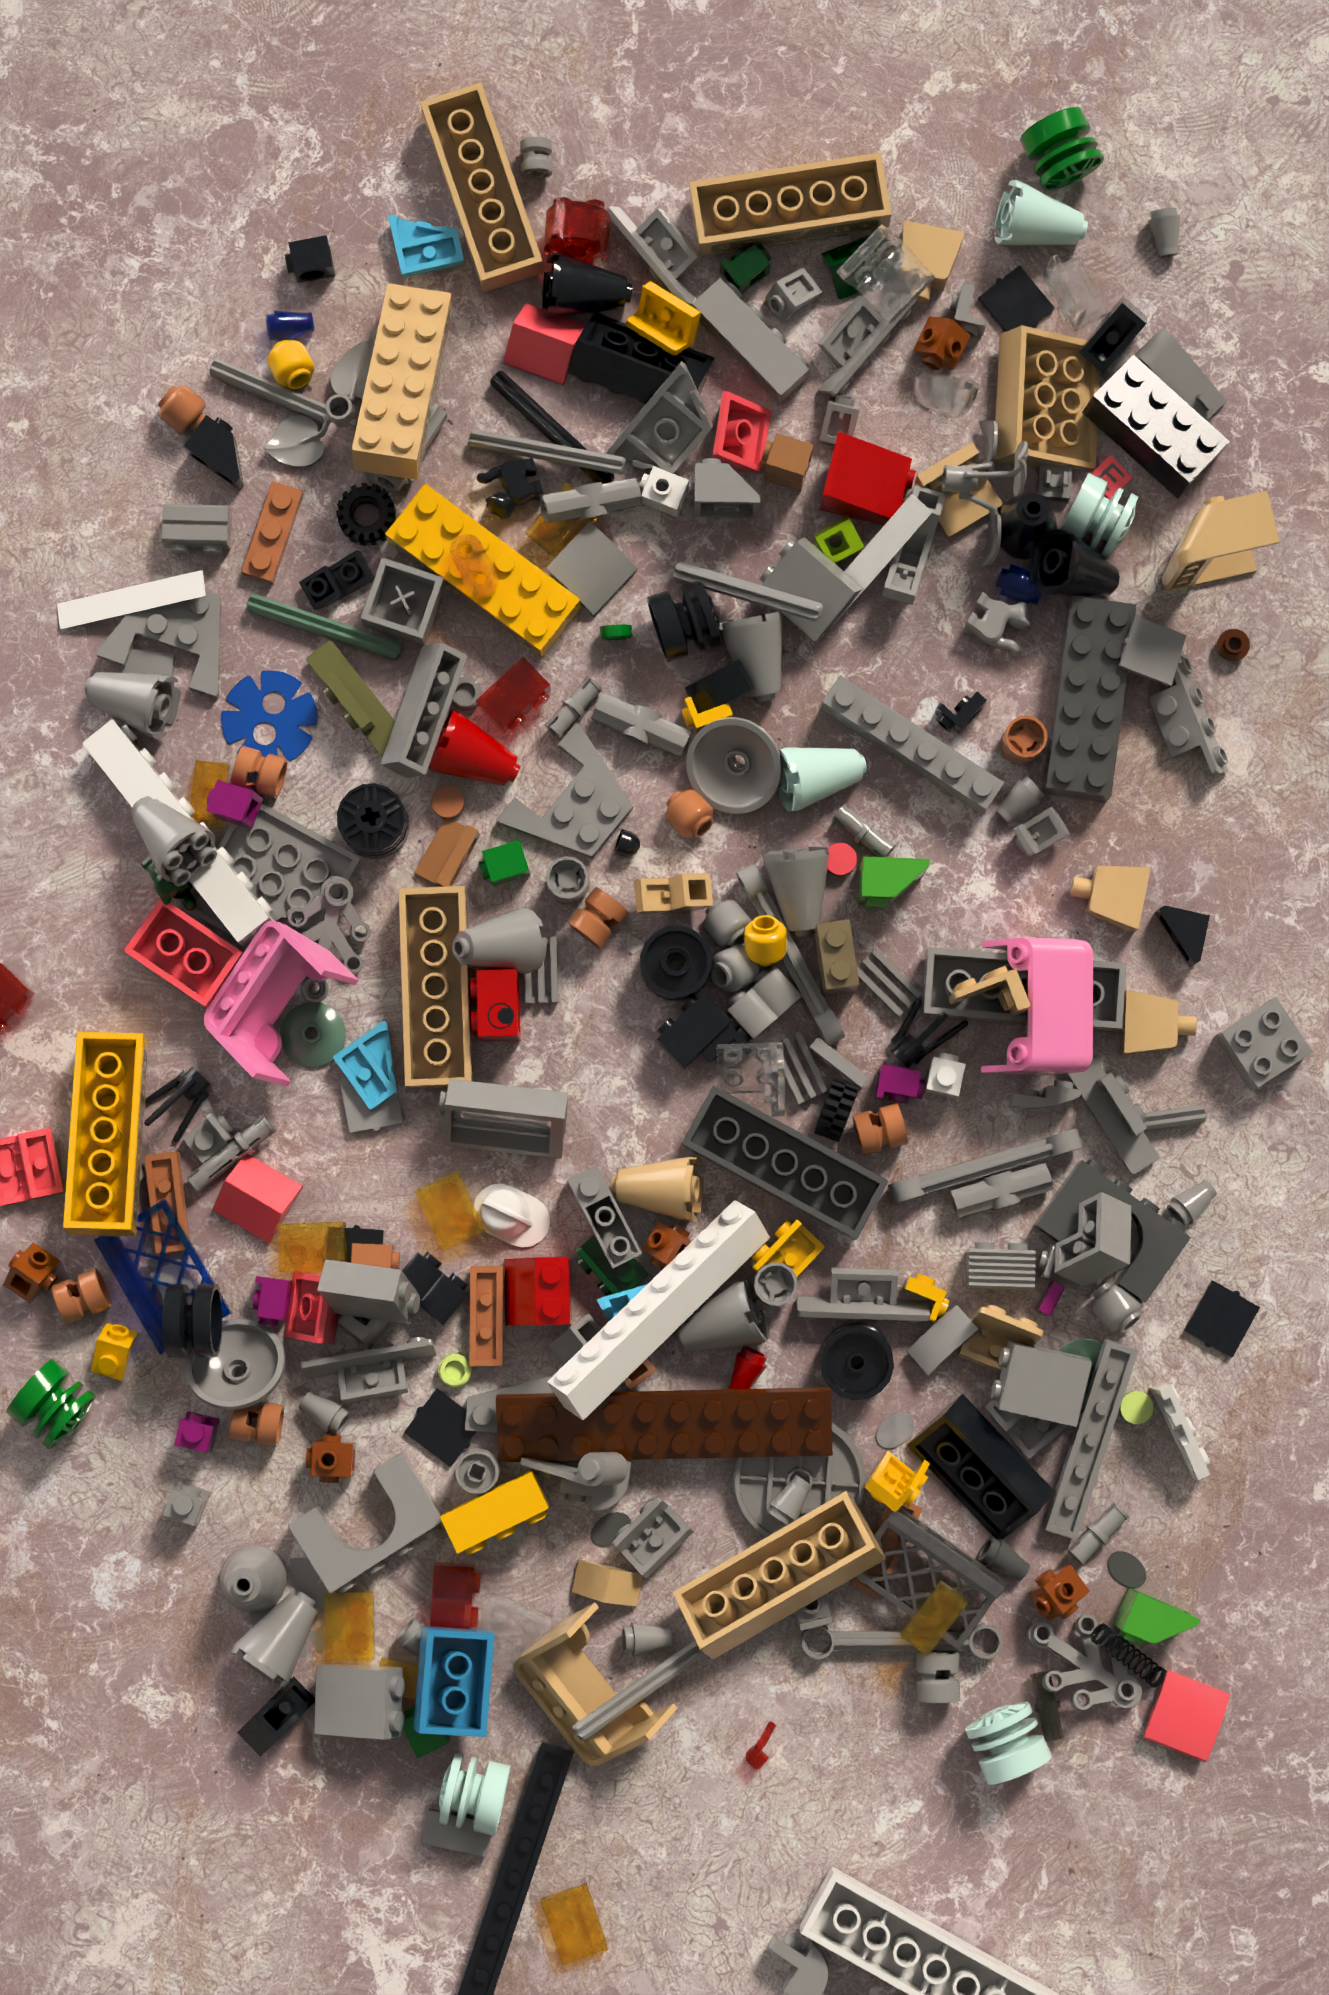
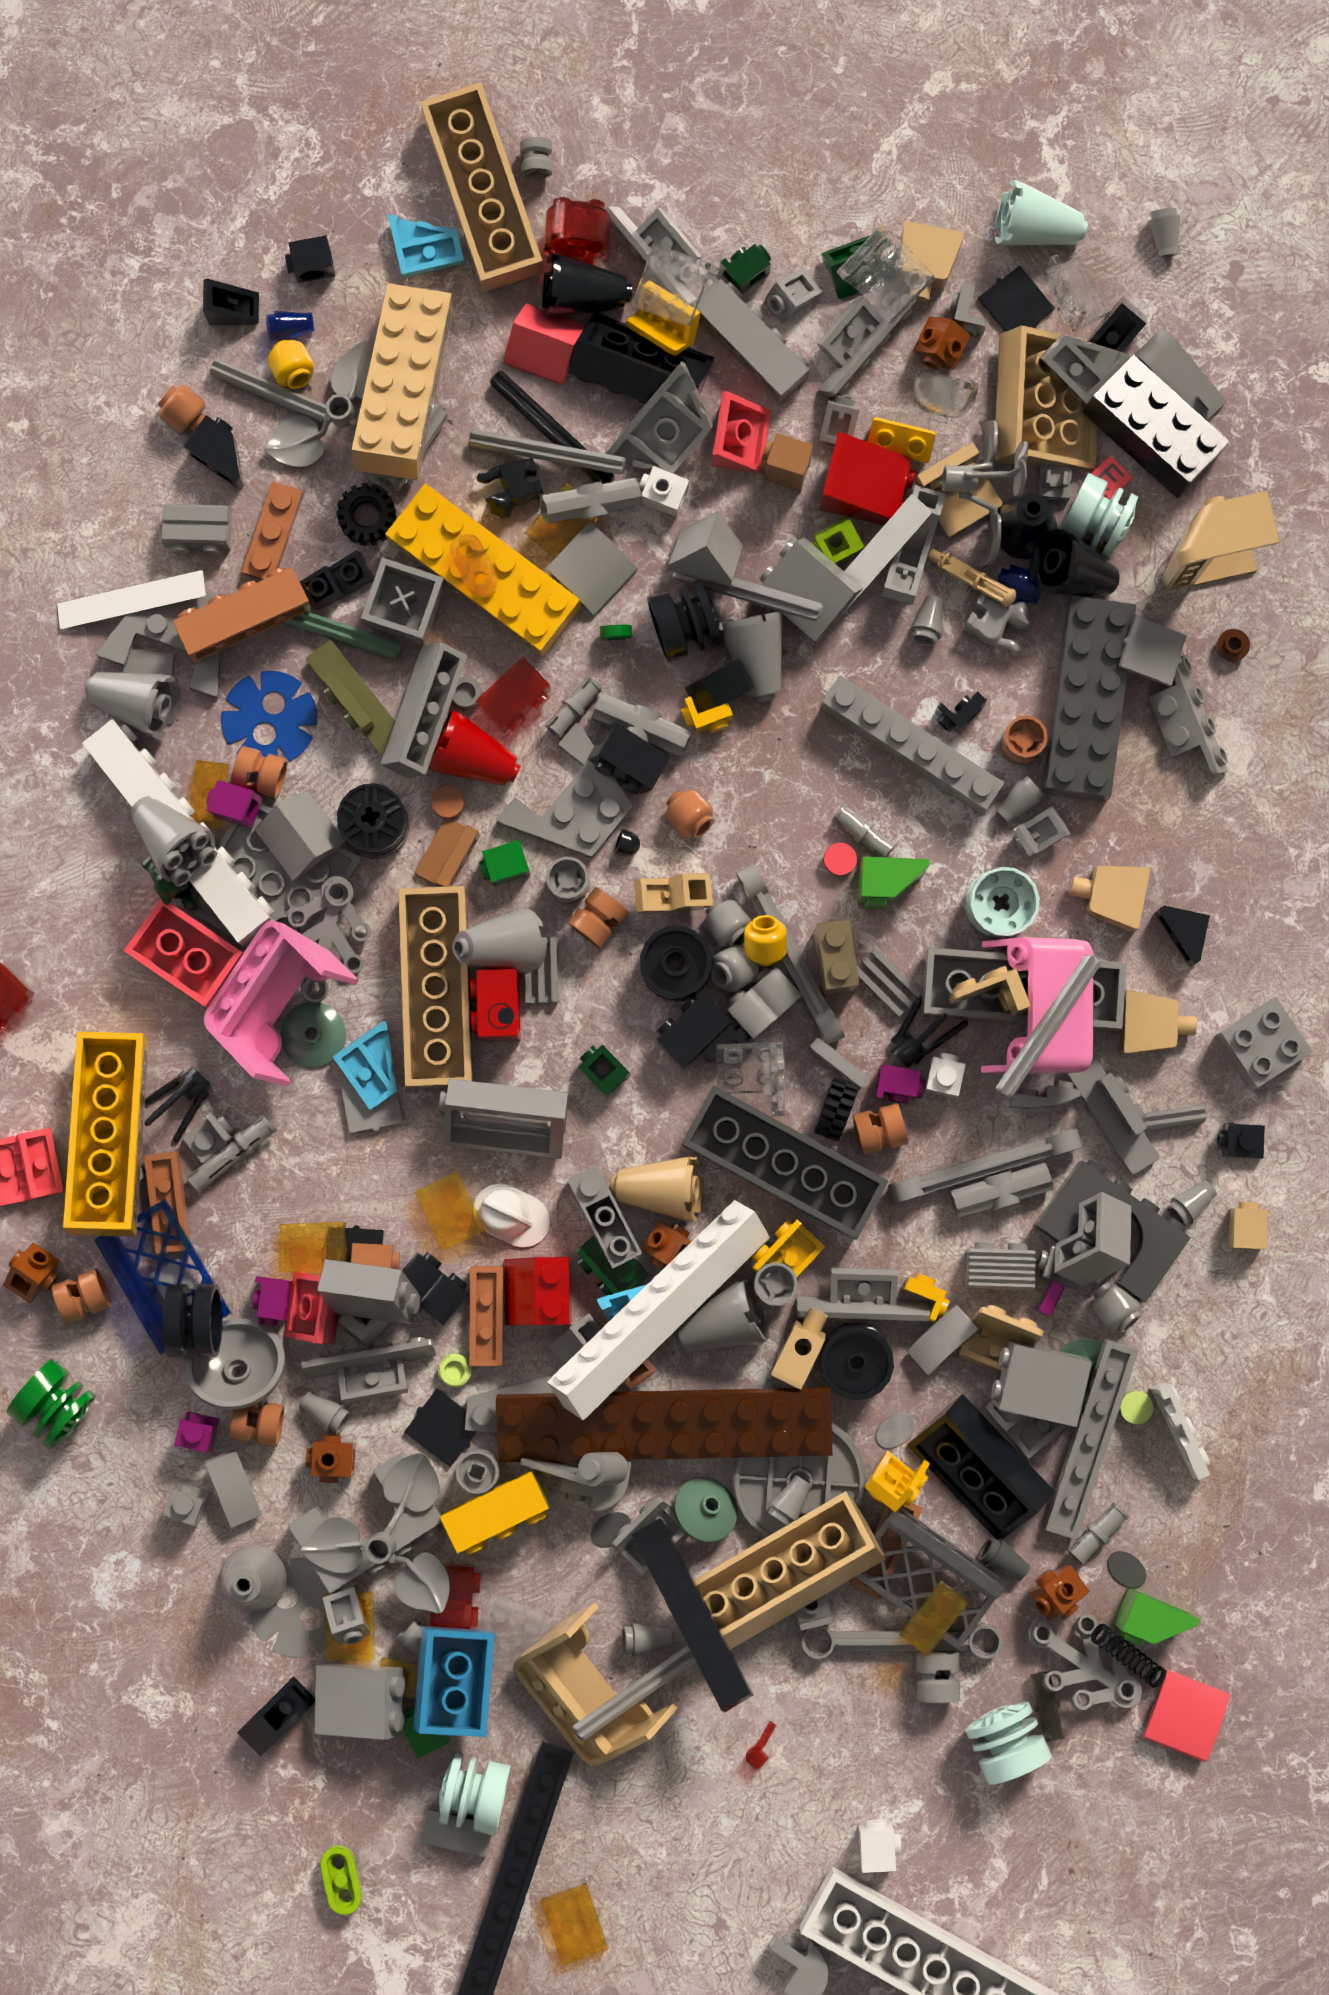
(113, 1351): yellow bracket -> none
(229, 304): none -> black slope
(233, 1488): none -> light grey slope
(241, 614): none -> nougat brick
(256, 1197): coral slope -> none
(278, 1638): light grey cone -> none
(299, 834): none -> light grey slope
(337, 1544): none -> light grey plant
(341, 1879): none -> lime plate
(346, 1617): none -> light grey bracket
(605, 1083): none -> dark green brick
(607, 1583): tan slope -> none
(628, 759): none -> black brick
(673, 284): none -> clear bracket
(692, 1615): none -> black tile
(694, 1515): none -> sand green dish
(707, 550): none -> light grey slope
(718, 775): light grey dish -> none
(723, 492): light grey slope -> none
(747, 1368): red cone -> none
(787, 1042): light grey tile -> none
(790, 204): tan brick -> none
(795, 1361): none -> tan torso
(799, 885): light grey cone -> none
(816, 774): light aqua cone -> none
(878, 1846): none -> white brick
(902, 439): none -> yellow bracket
(928, 623): none -> light grey cone
(972, 577): none -> tan piece
(1020, 902): none -> light aqua wheel
(1048, 1026): none -> light grey axle
(1062, 148): green wheel -> none
(1083, 364): none -> light grey wing
(1221, 1318): black piece -> none
(1241, 1140): none -> black bracket
(1248, 1227): none -> tan brick

